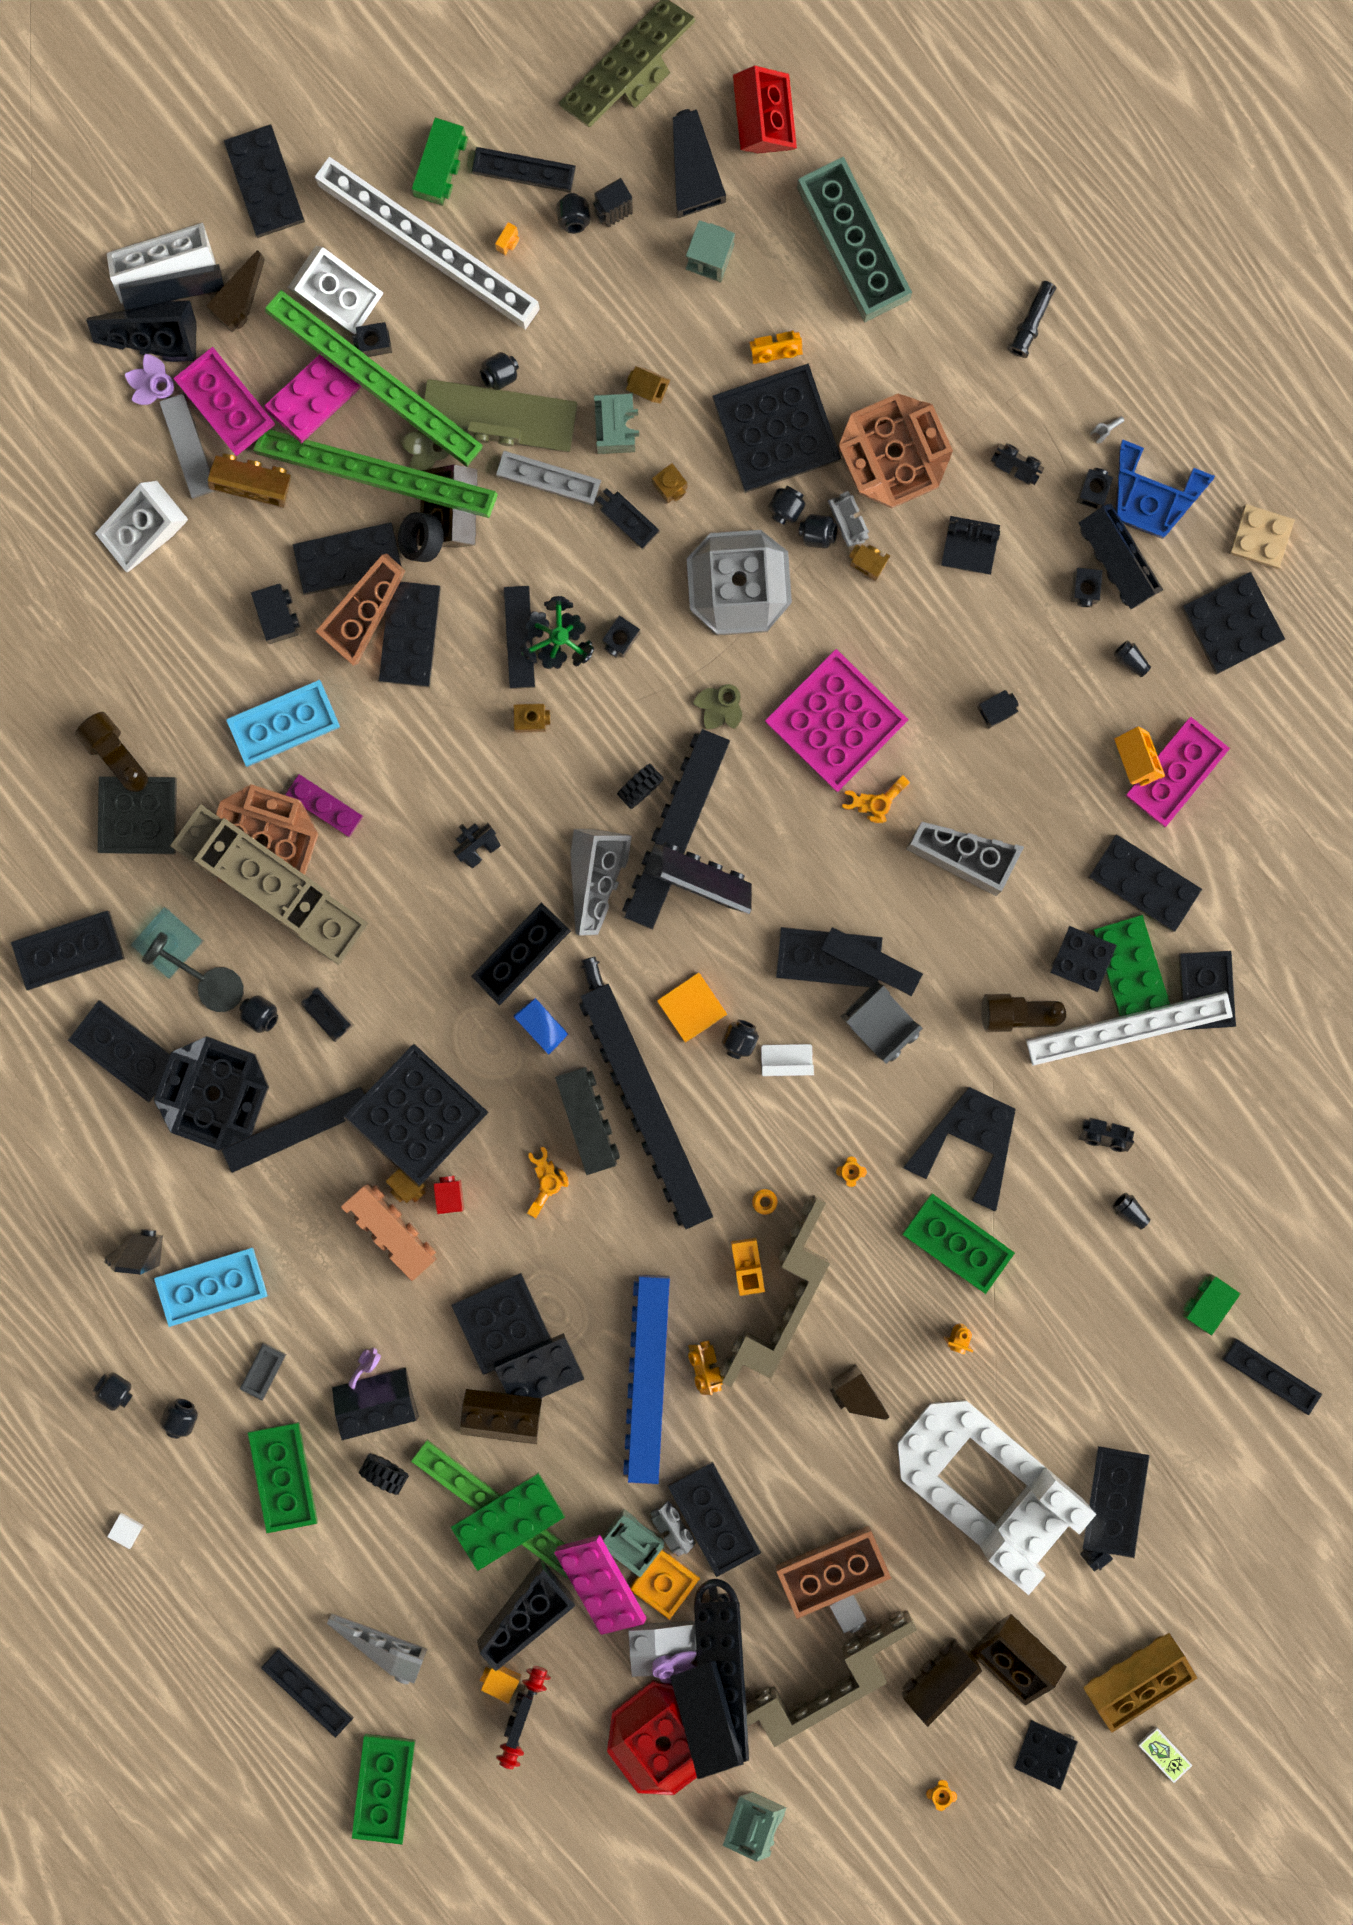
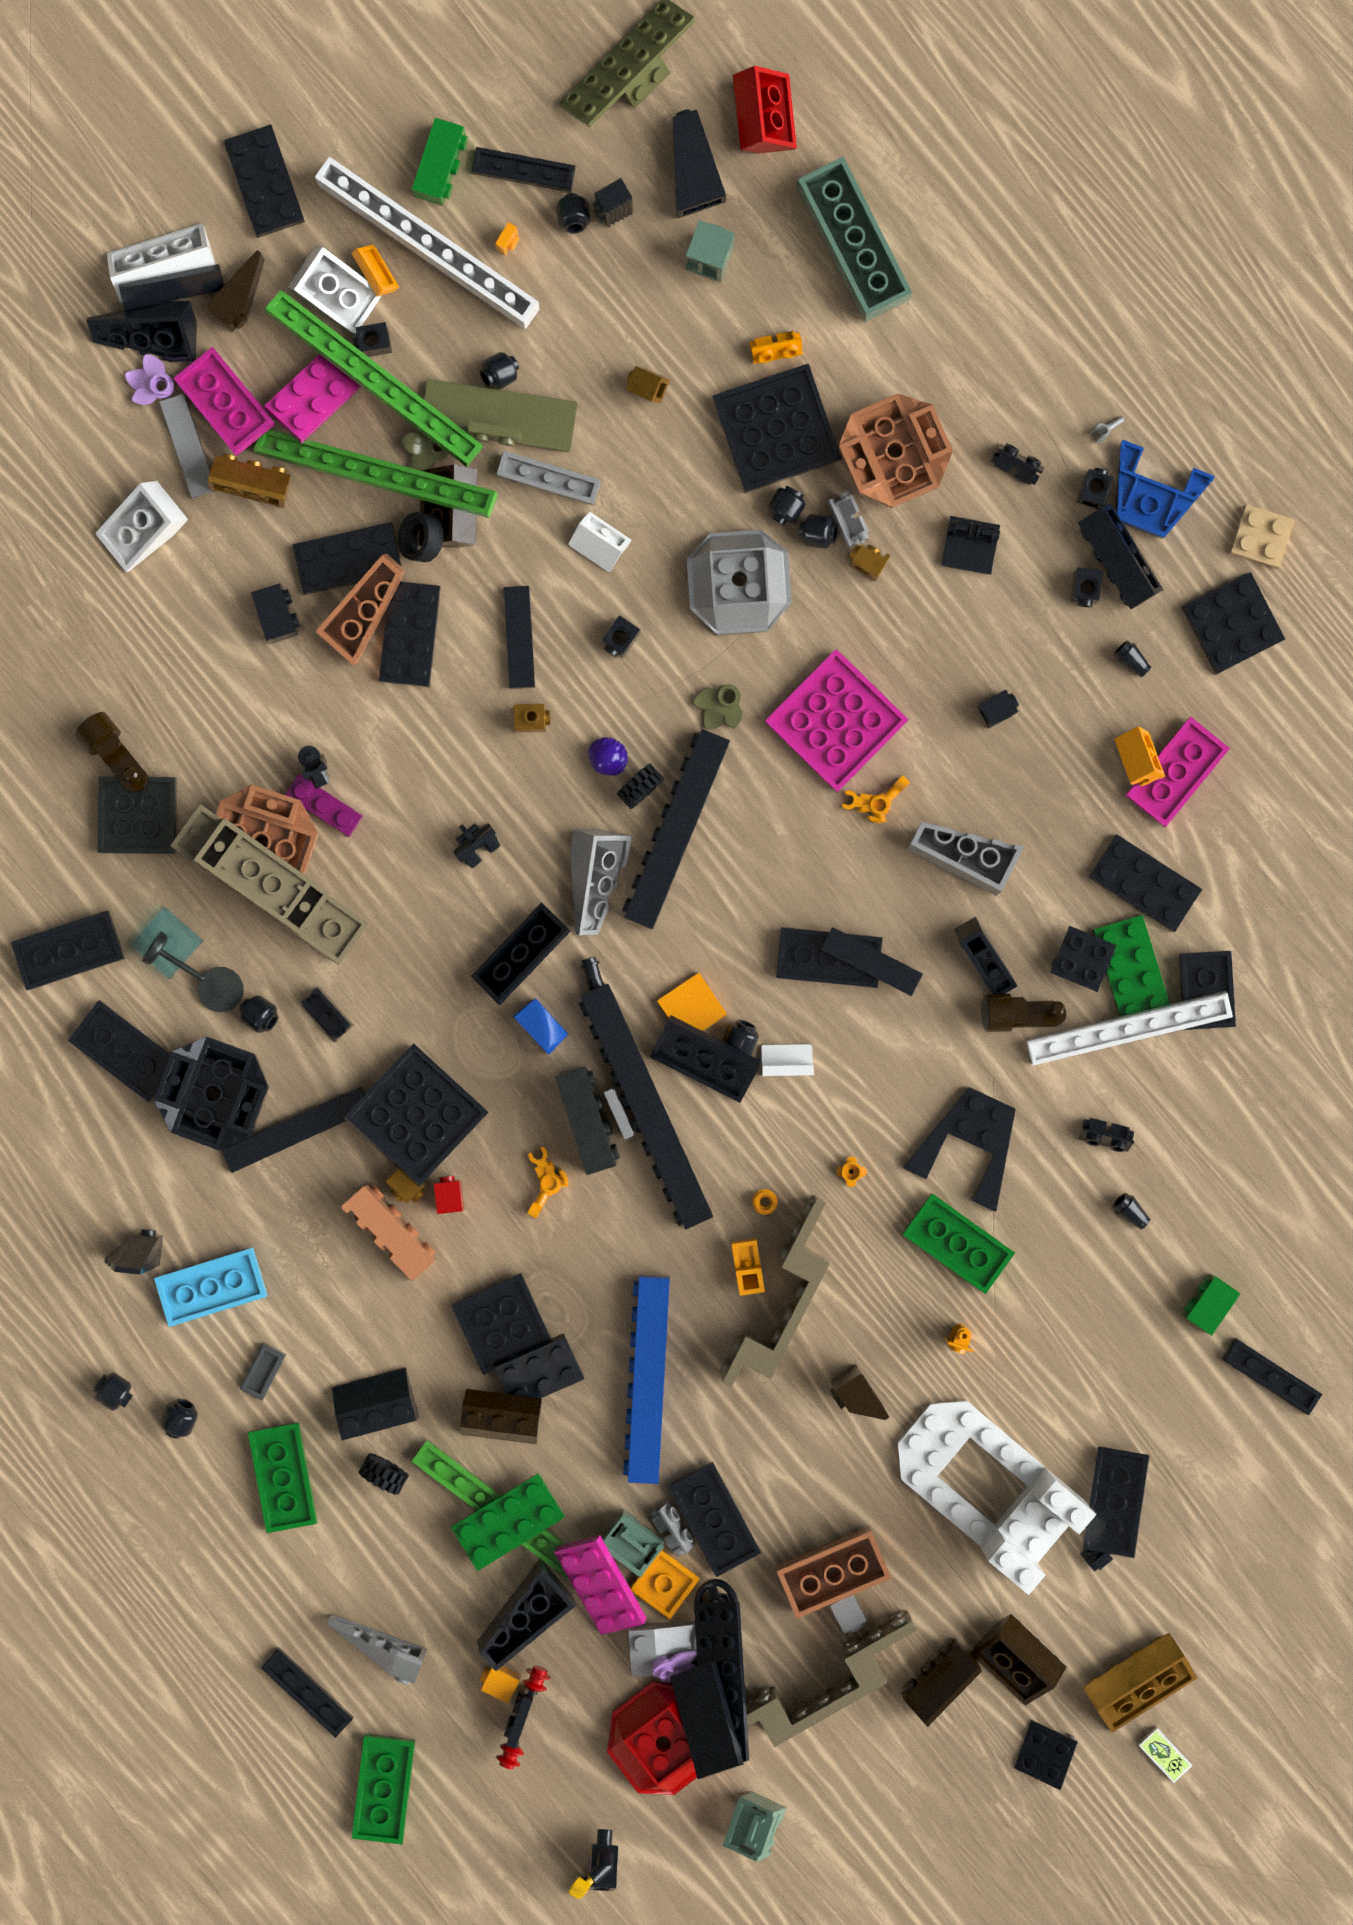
(125, 1531): white tile -> none
(283, 723): medium azure plate -> none
(313, 766): none -> black hips
(368, 1361): lavender plate -> none
(375, 270): none -> light orange tile
(566, 628): black plant -> none
(599, 541): none -> white panel
(602, 1867): none -> black torso
(608, 756): none -> dark purple hair
(611, 419): sand green piece -> none
(619, 1113): none -> light grey tile
(628, 518): black hinge -> none
(670, 483): pearl gold brick -> none
(699, 878): black slope -> none
(705, 1059): none -> black plate
(706, 1379): light orange hinge -> none
(881, 1023): dark grey panel -> none
(949, 1796): light orange plate -> none
(985, 957): none -> black slope
(1028, 328): black pin -> none

